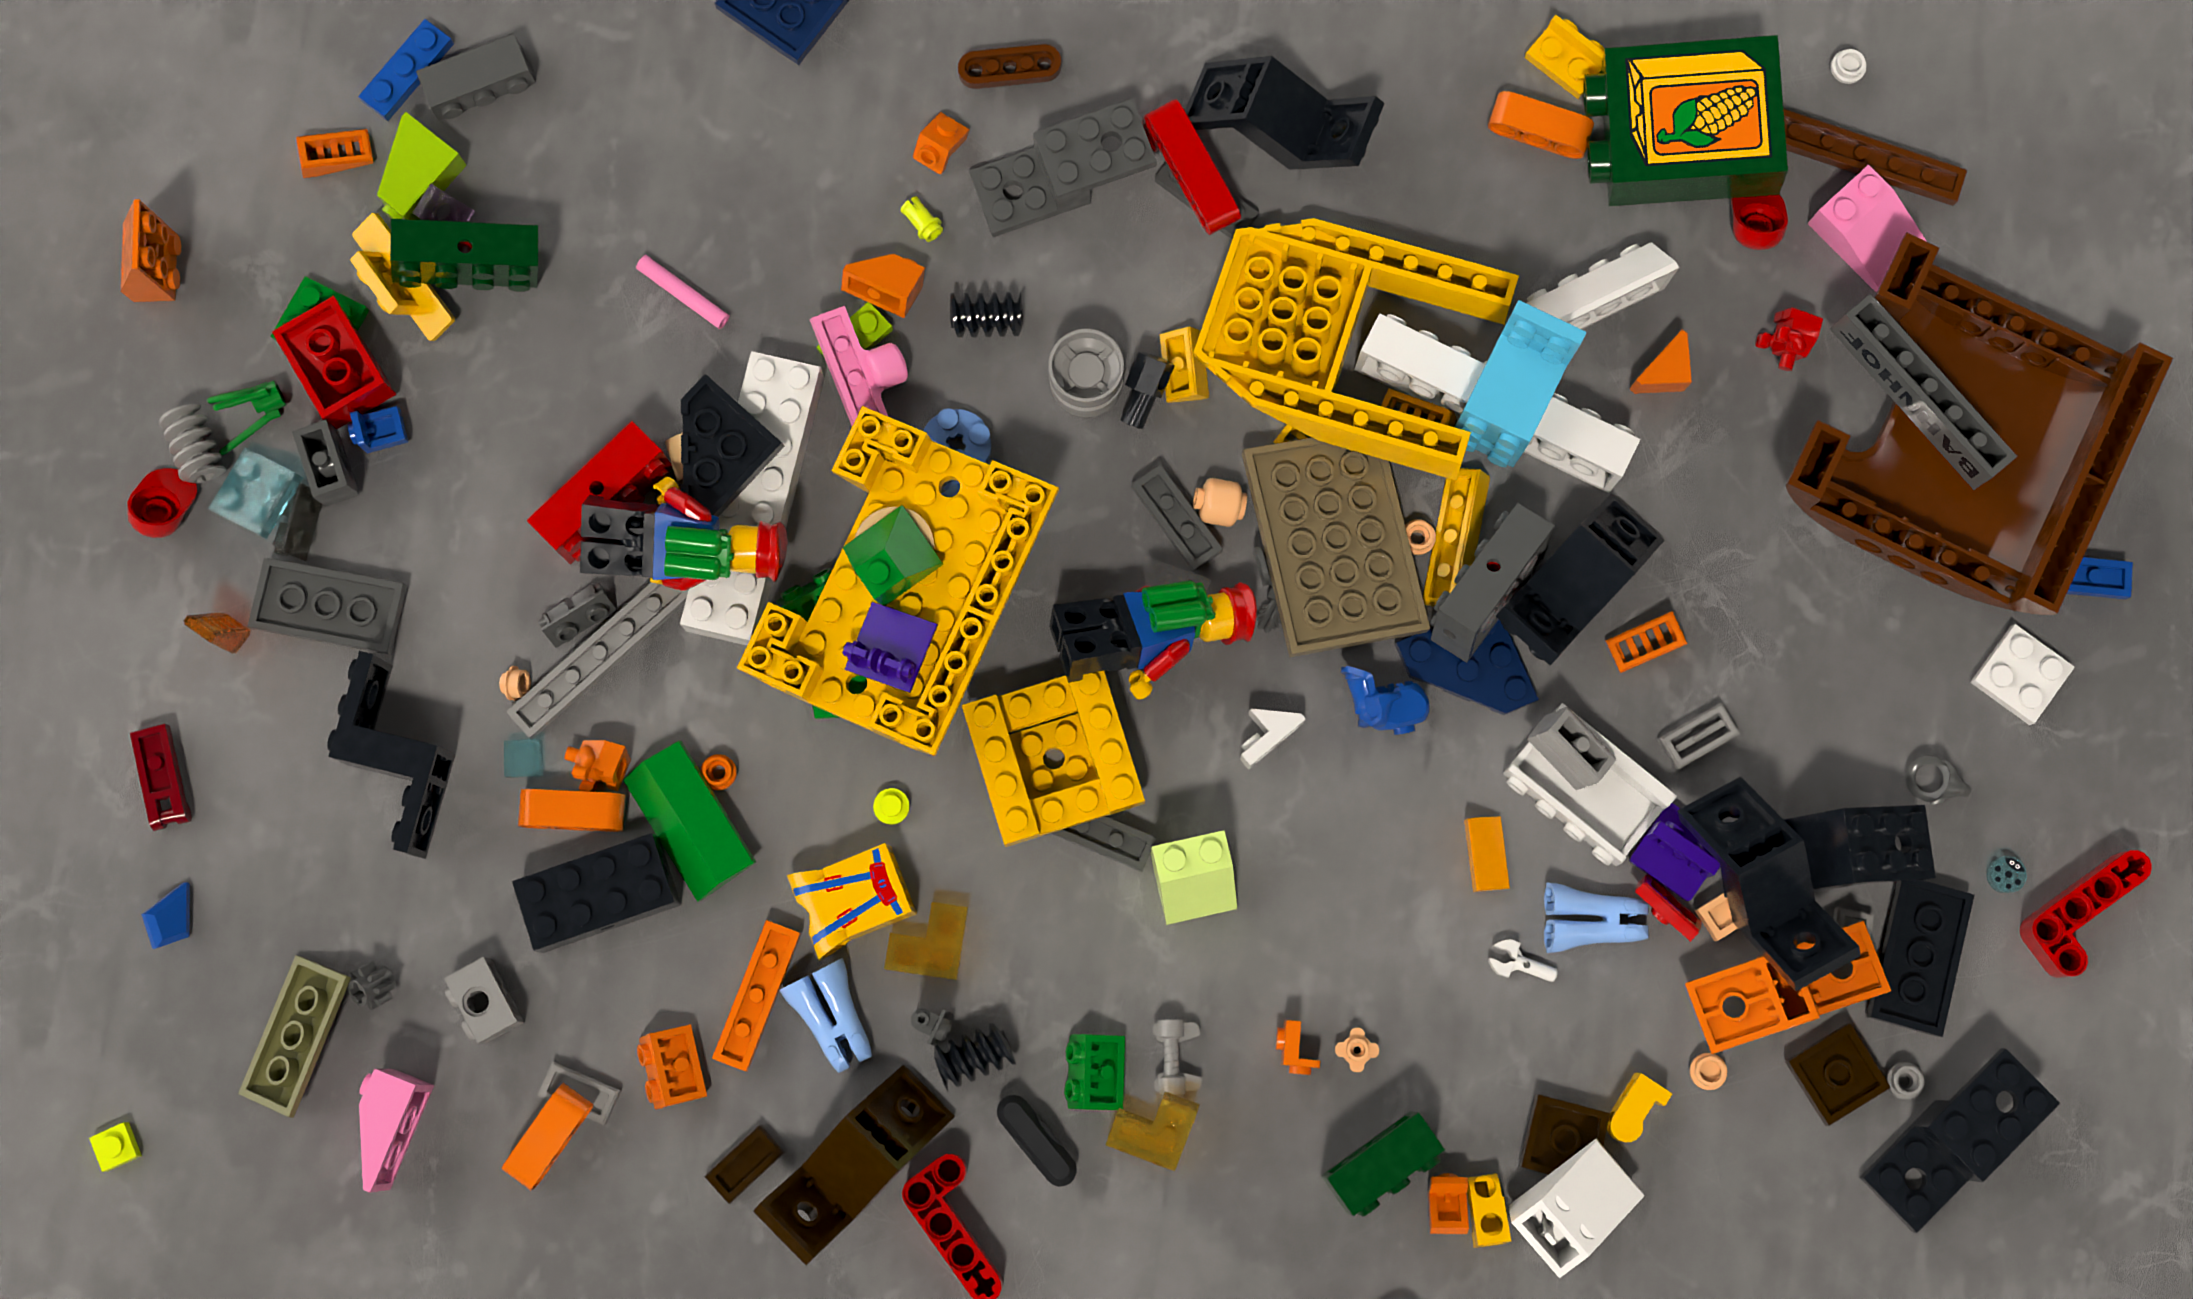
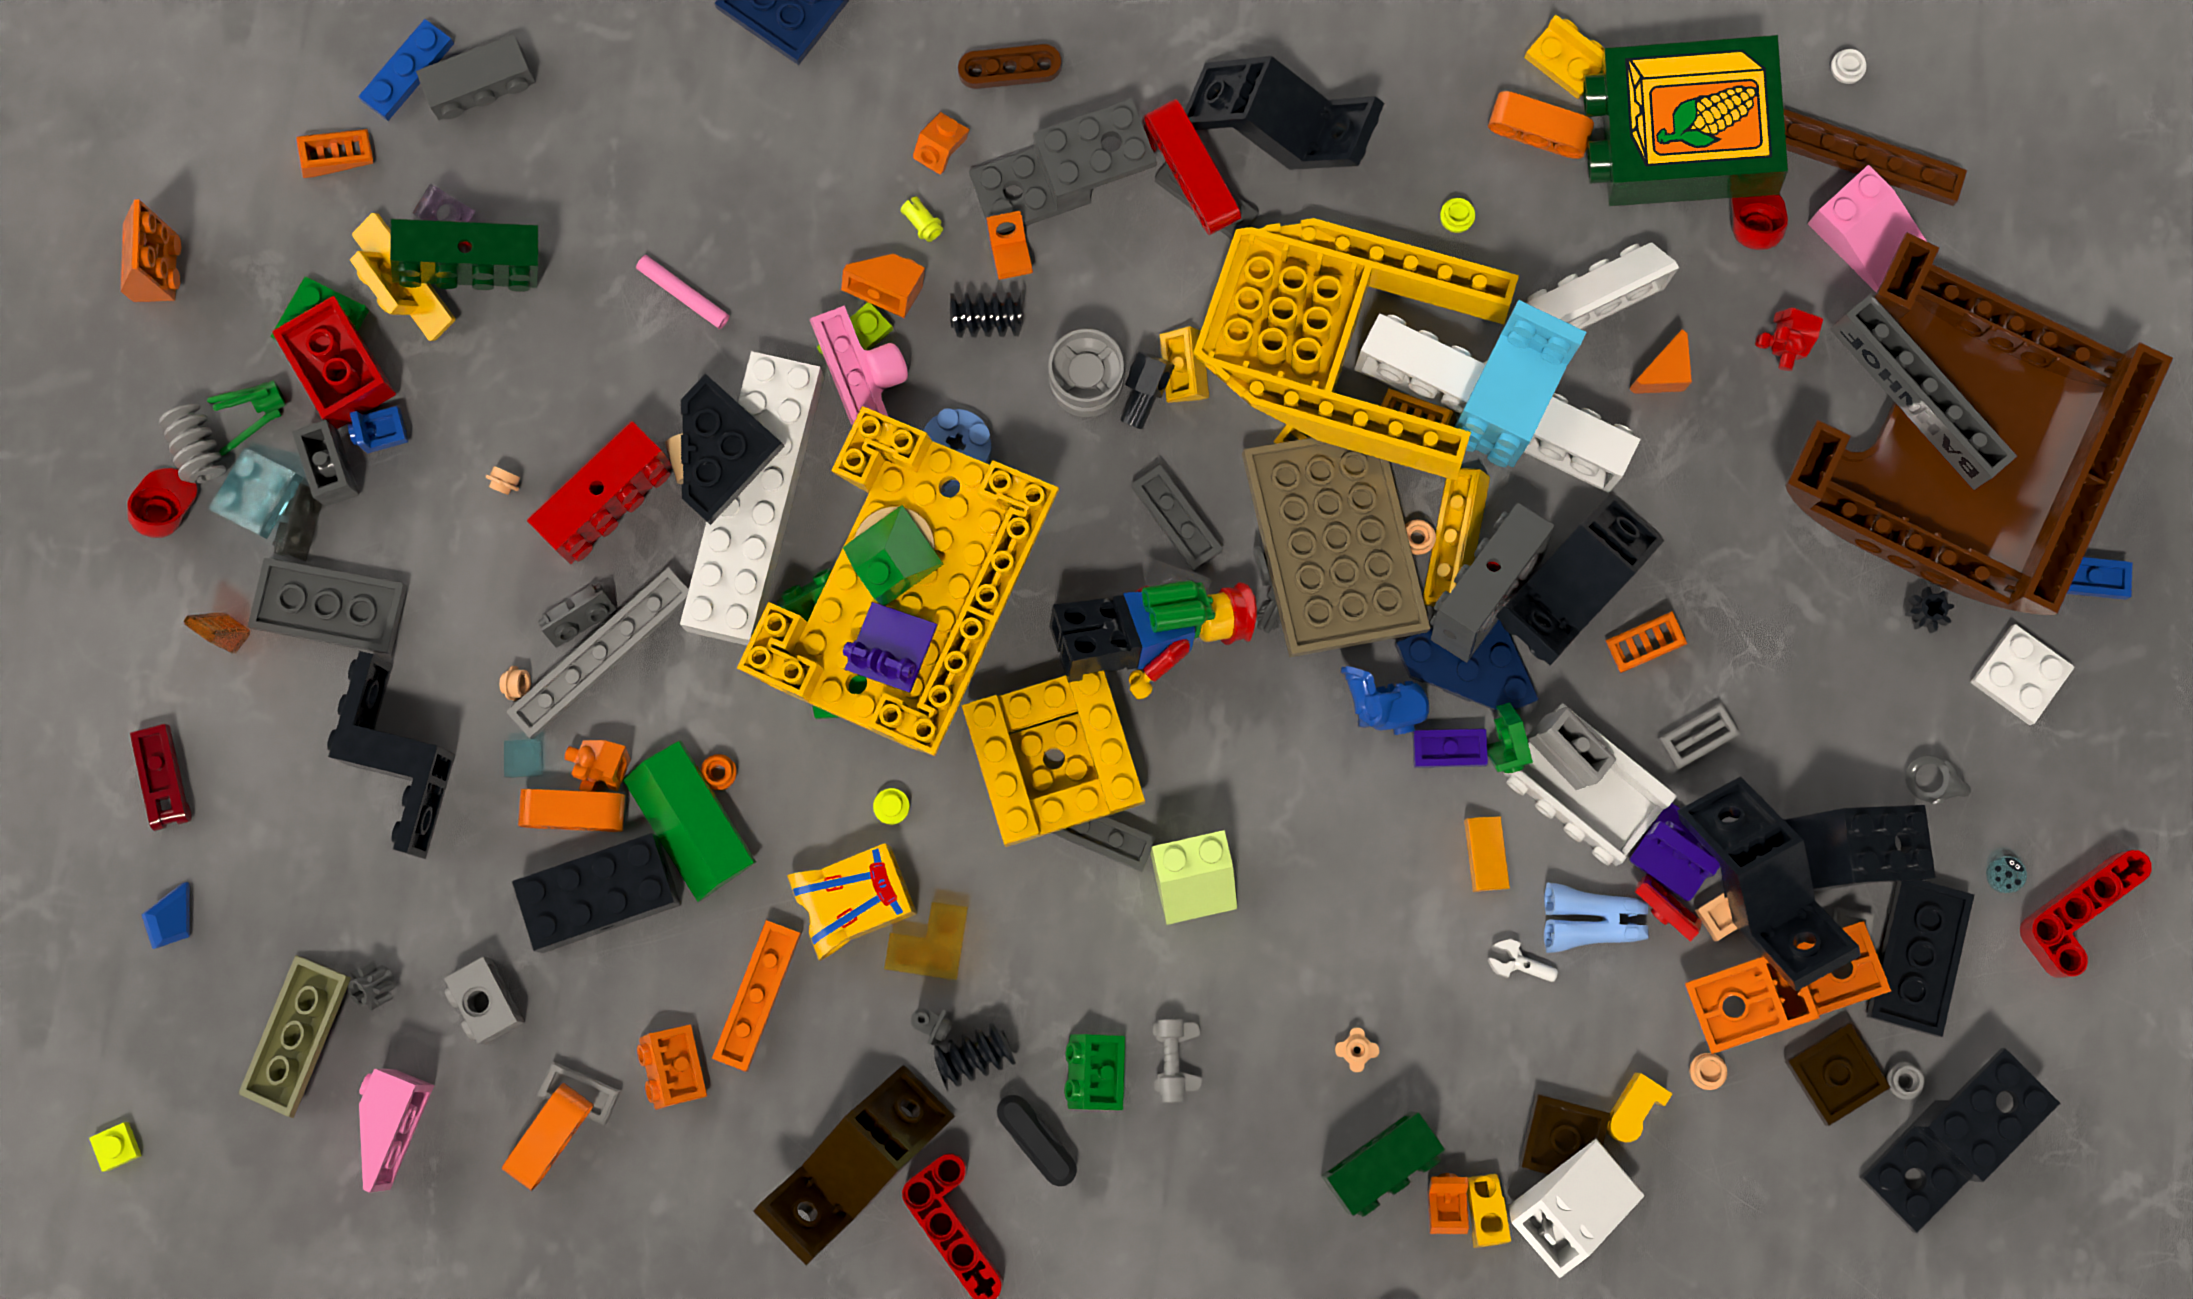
(413, 164): lime slope -> none
(503, 480): none -> light nougat plate
(674, 541): piece -> none
(744, 1164): dark brown tile -> none
(835, 988): light blue piece -> none
(1009, 250): none -> orange bracket
(1155, 1140): clear yellow plate -> none
(1220, 502): light nougat head -> none
(1277, 728): white slope -> none
(1289, 1041): orange bracket -> none
(1450, 748): none -> dark purple plate
(1457, 215): none -> neon yellow plate
(1513, 750): none -> green bracket
(1920, 609): none -> black gear

